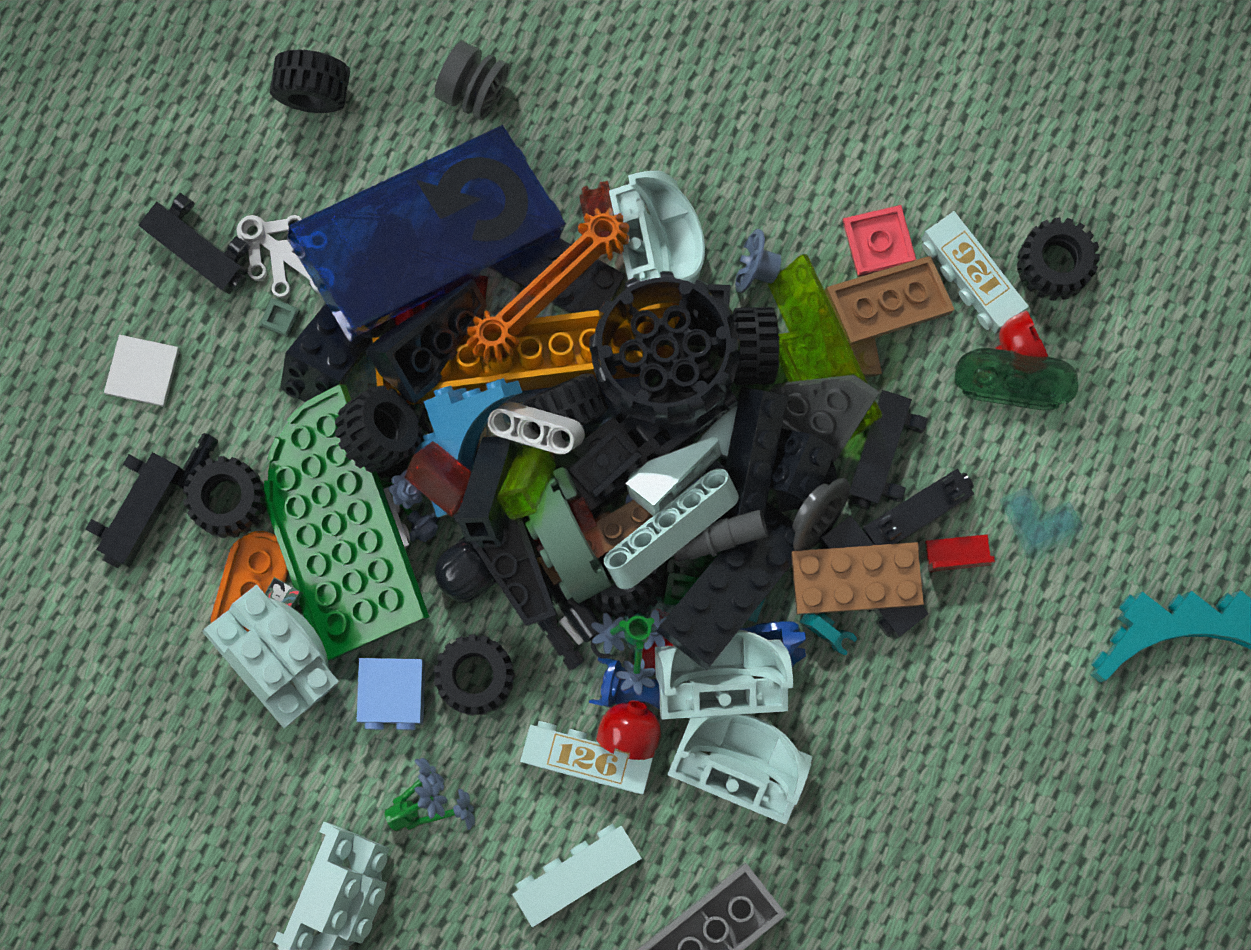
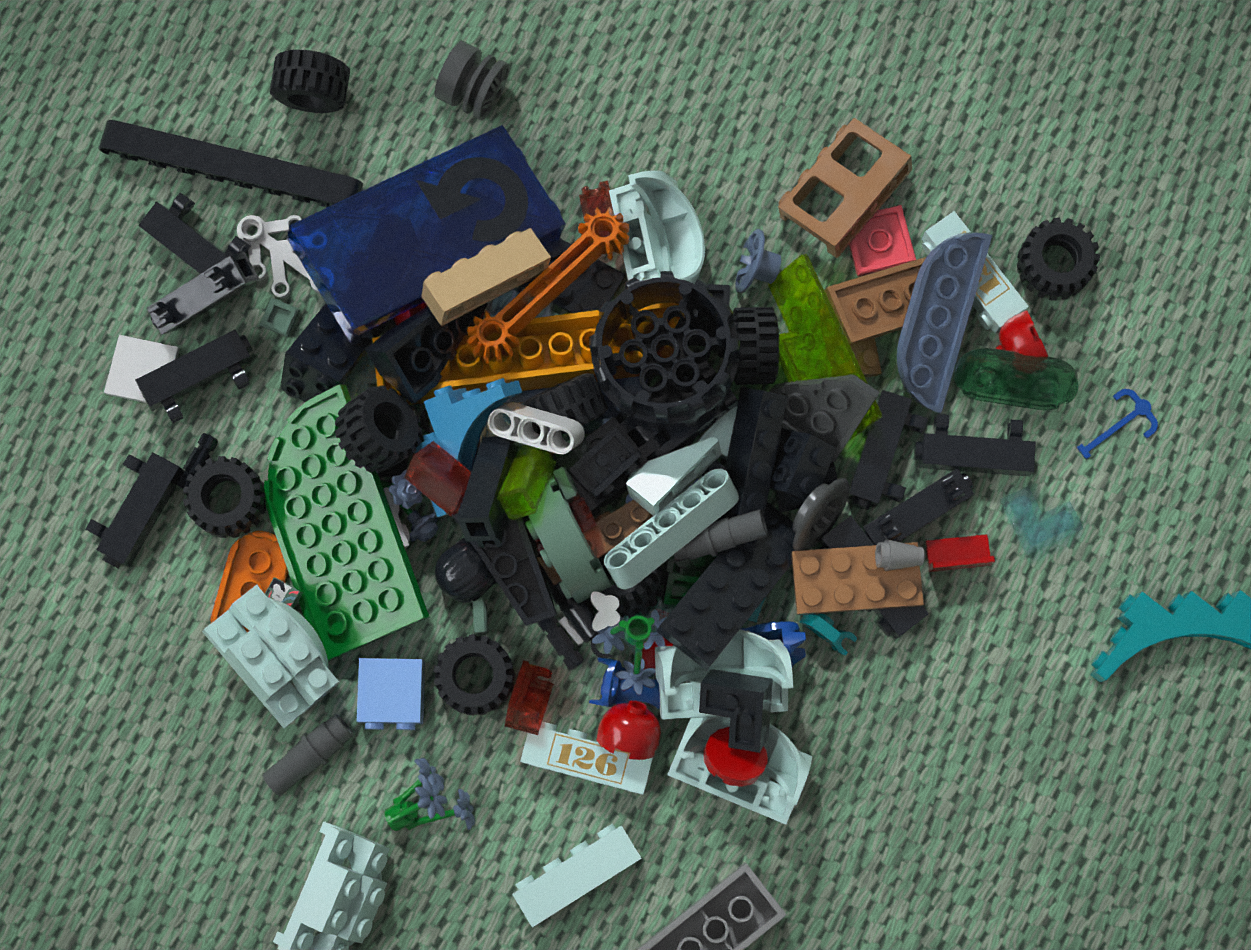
(194, 370): none -> black brick
(202, 293): none -> black brick
(227, 164): none -> black beam
(308, 754): none -> dark grey piece
(480, 618): none -> sand green tile
(485, 276): none -> tan brick
(529, 699): none -> clear red hinge
(606, 609): none -> white sticker
(730, 764): none -> red tile
(743, 700): none -> black panel
(861, 194): none -> medium nougat window
(898, 555): none -> light grey cone
(939, 316): none -> sand blue plate
(976, 454): none -> black brick
(1142, 407): none -> blue piece

